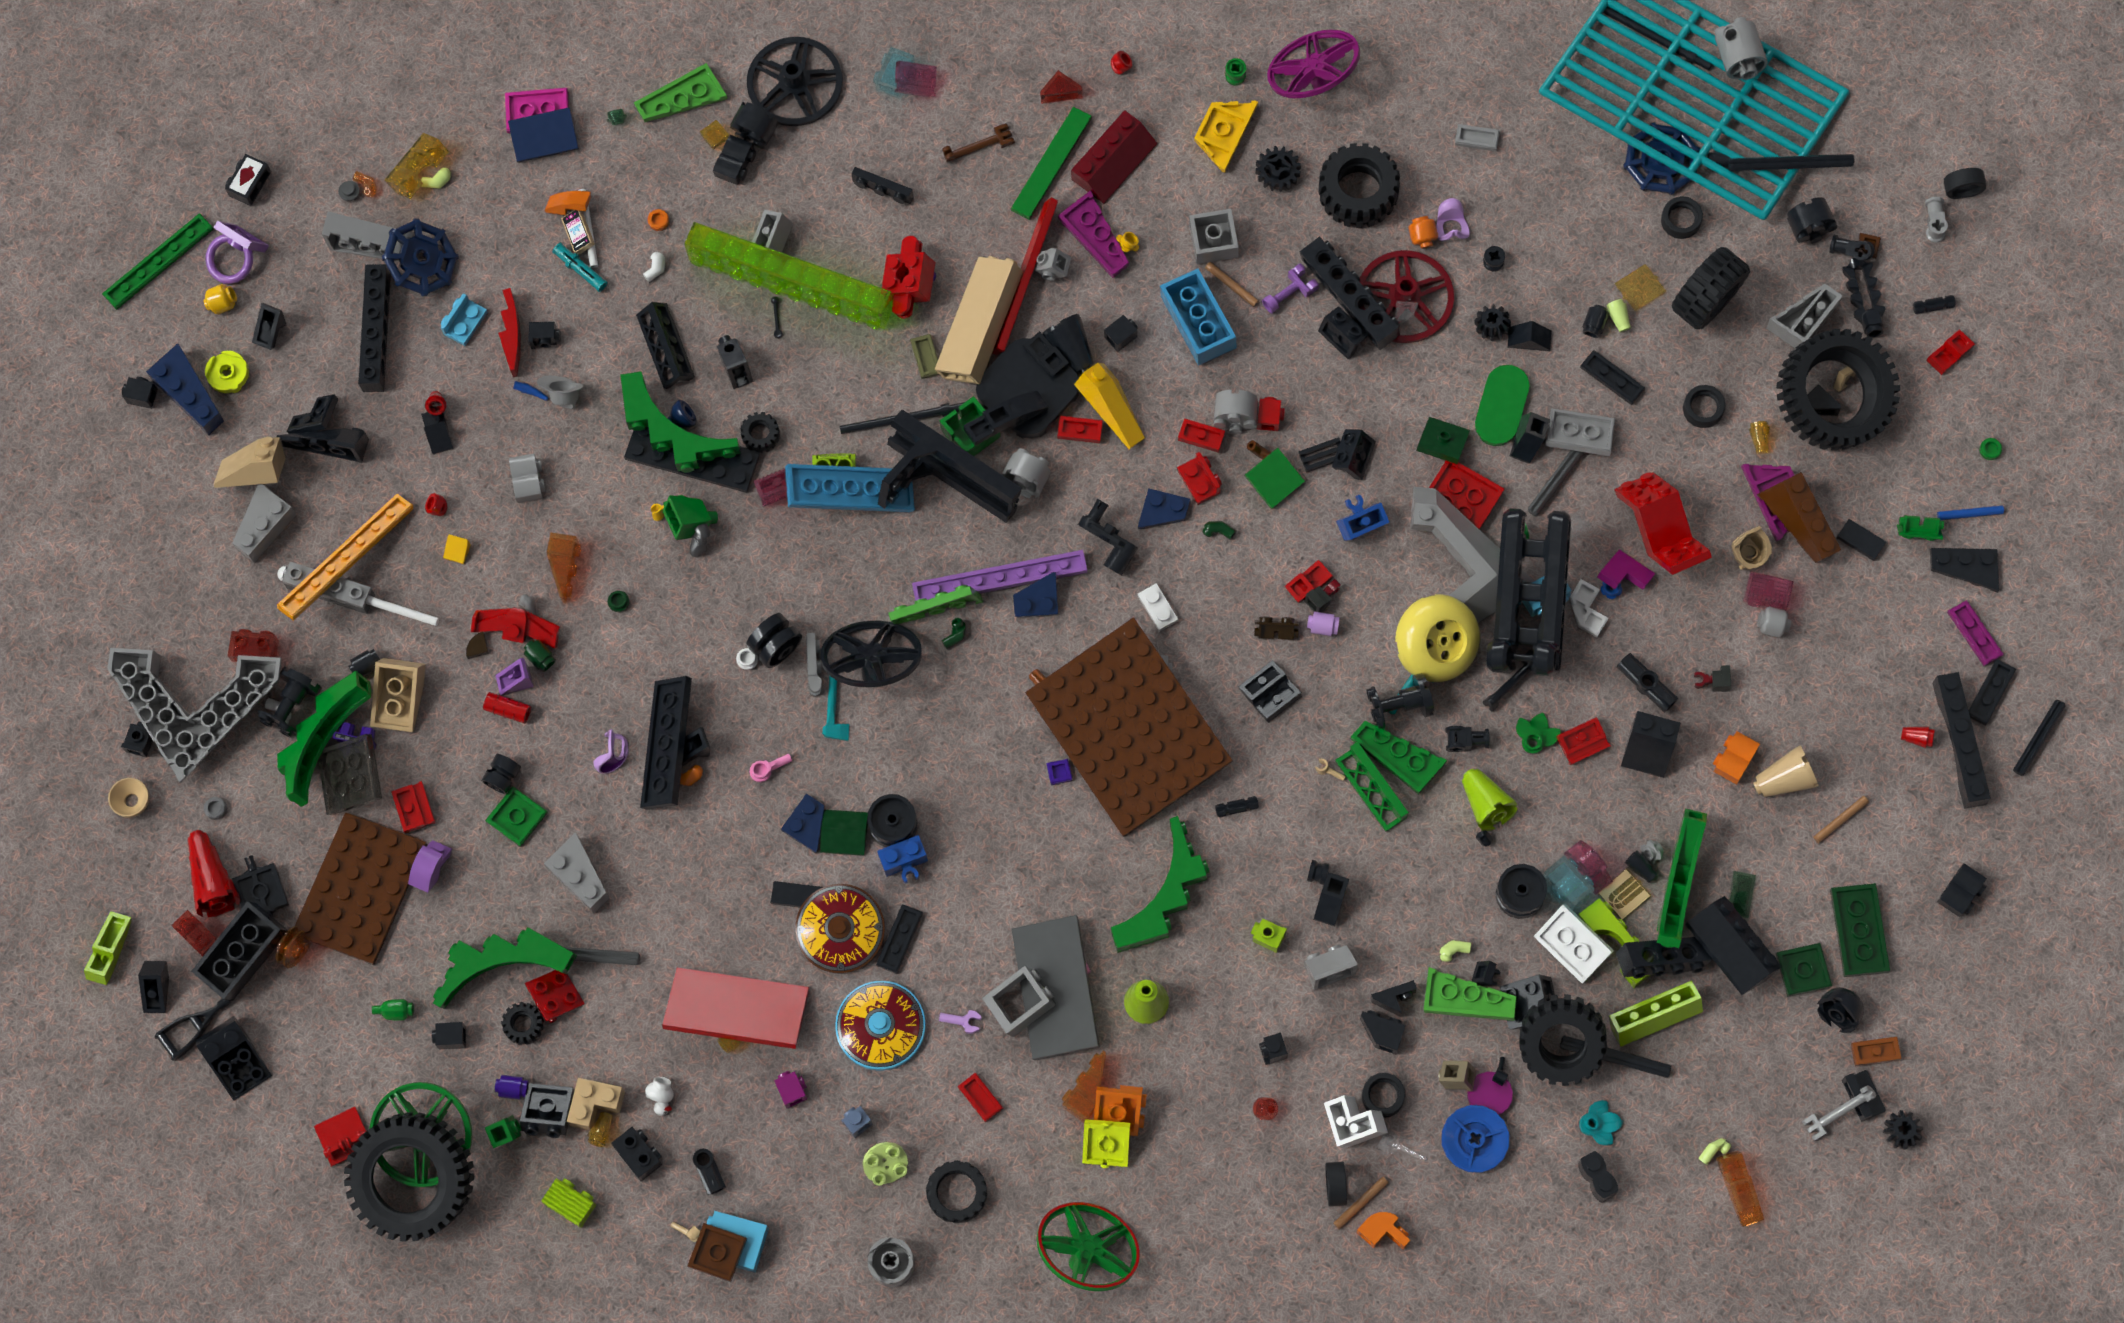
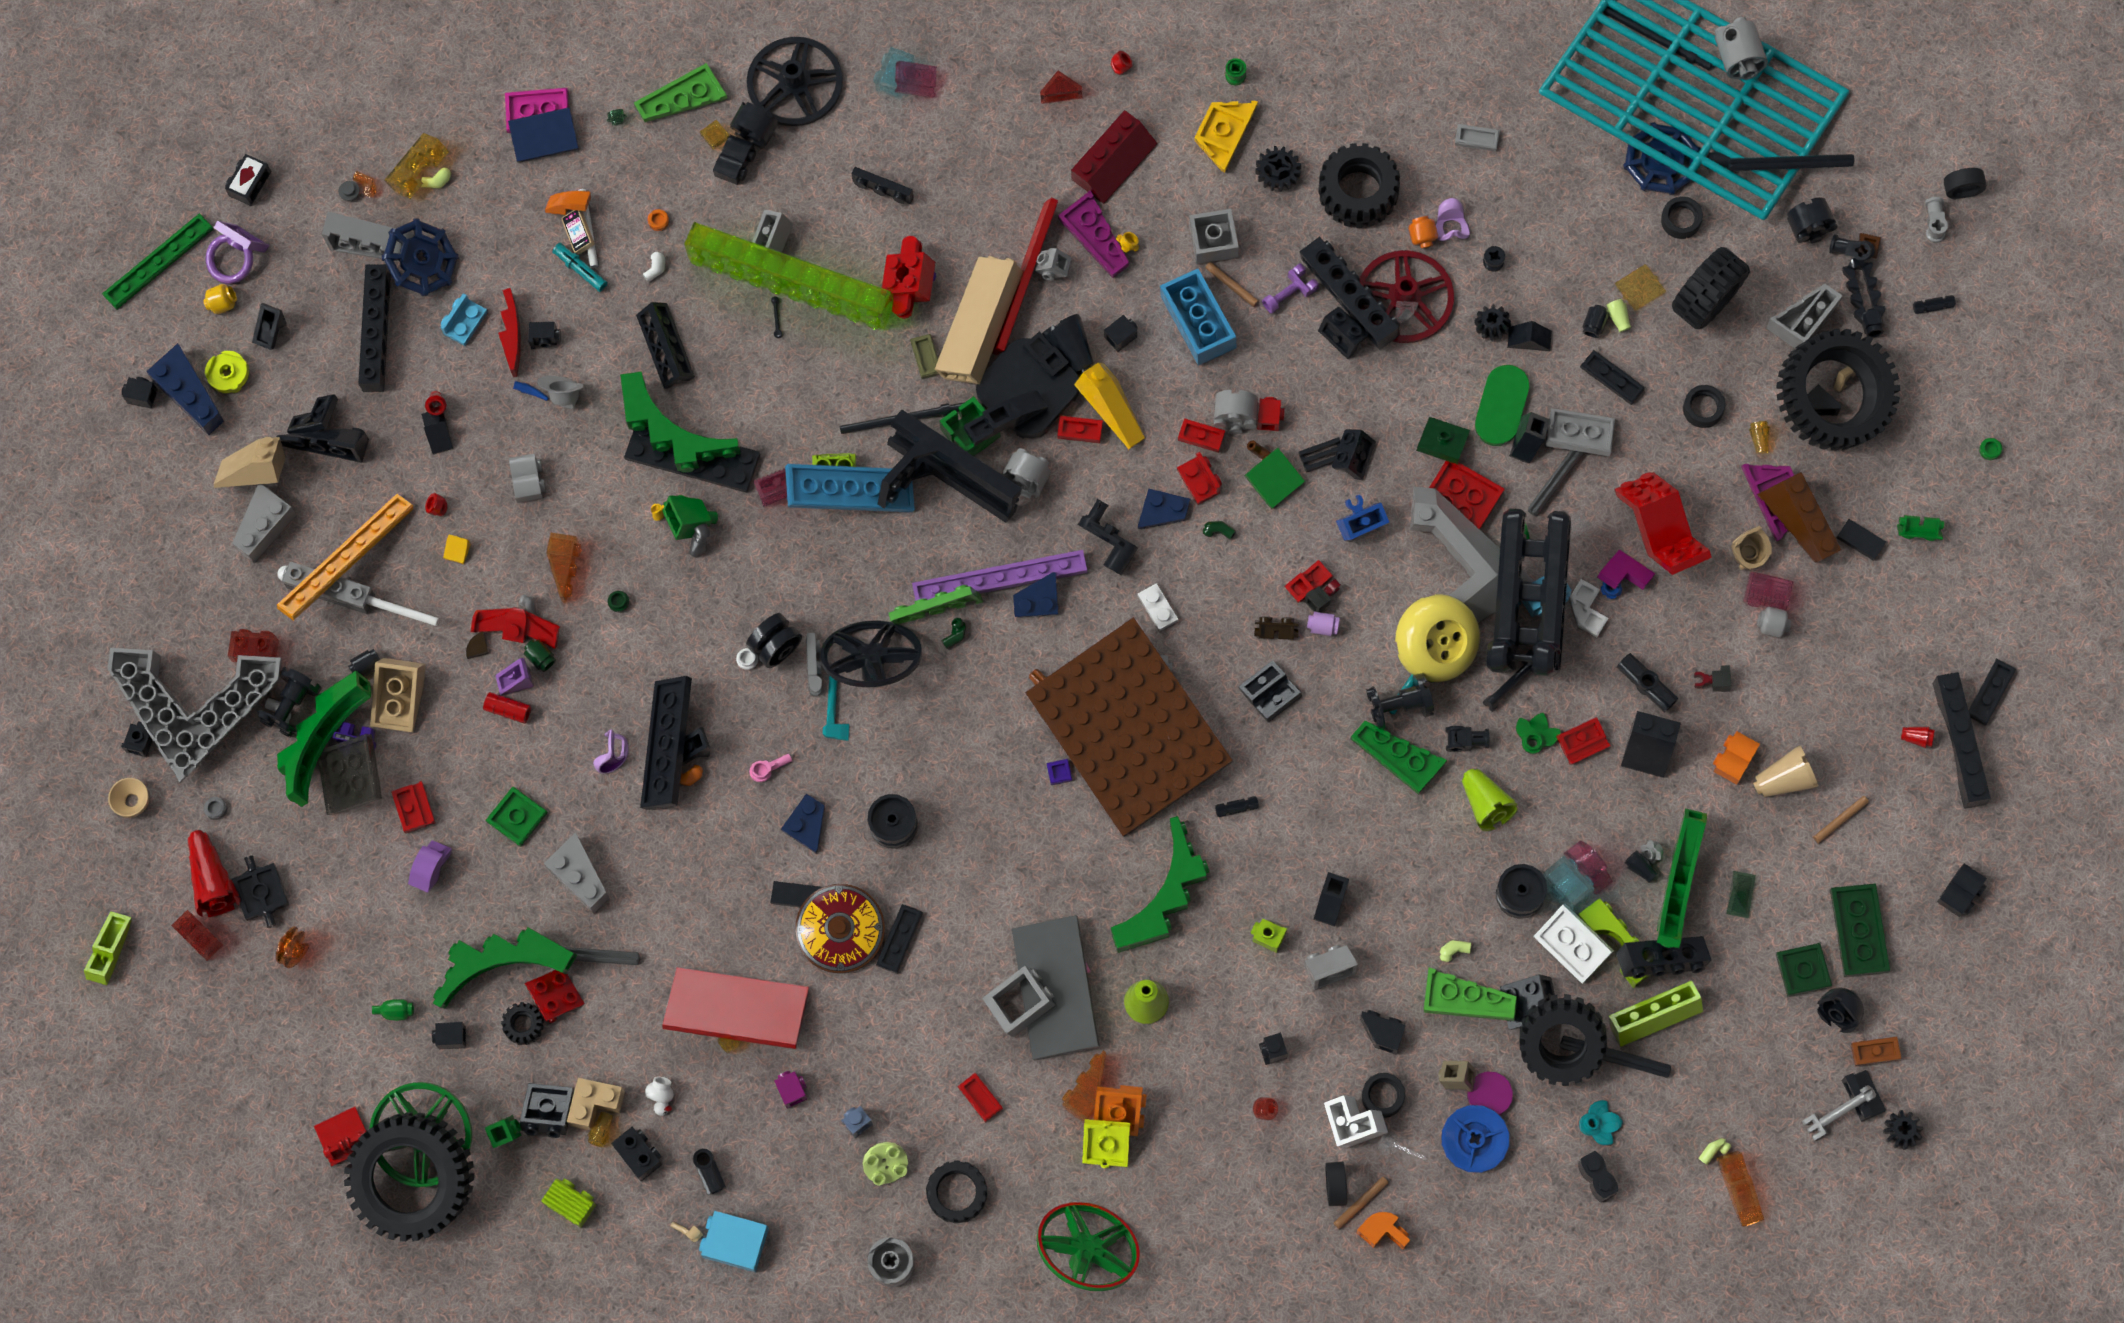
(154, 986): black slope -> none
(198, 1024): black piece -> none
(233, 1058): black slope -> none
(239, 951): black brick -> none
(359, 888): reddish brown plate -> none
(501, 773): black wheel -> none
(511, 1087): dark purple brick -> none
(682, 415): dark blue brick -> none
(717, 1252): reddish brown tile -> none
(733, 357): black torso -> none
(762, 444): black tyre -> none
(844, 832): dark green slope -> none
(880, 1025): dish -> none
(903, 857): blue brick -> none
(962, 1020): lavender bar -> none
(999, 137): reddish brown hinge -> none
(1051, 163): green tile -> none
(1315, 66): magenta wheel -> none
(1318, 872): black wheel -> none
(1328, 770): tan hand -> none
(1379, 783): green fence -> none
(1388, 998): black slope -> none
(1484, 838): black rock -> none
(1484, 973): black tile -> none
(1500, 1076): black hand -> none
(1624, 894): piece -> none
(1733, 945): black slope -> none
(1950, 352): red slope -> none
(1969, 565): black wing -> none
(1973, 512): blue bar -> none
(1975, 633): magenta tile -> none
(2039, 737): black axle -> none

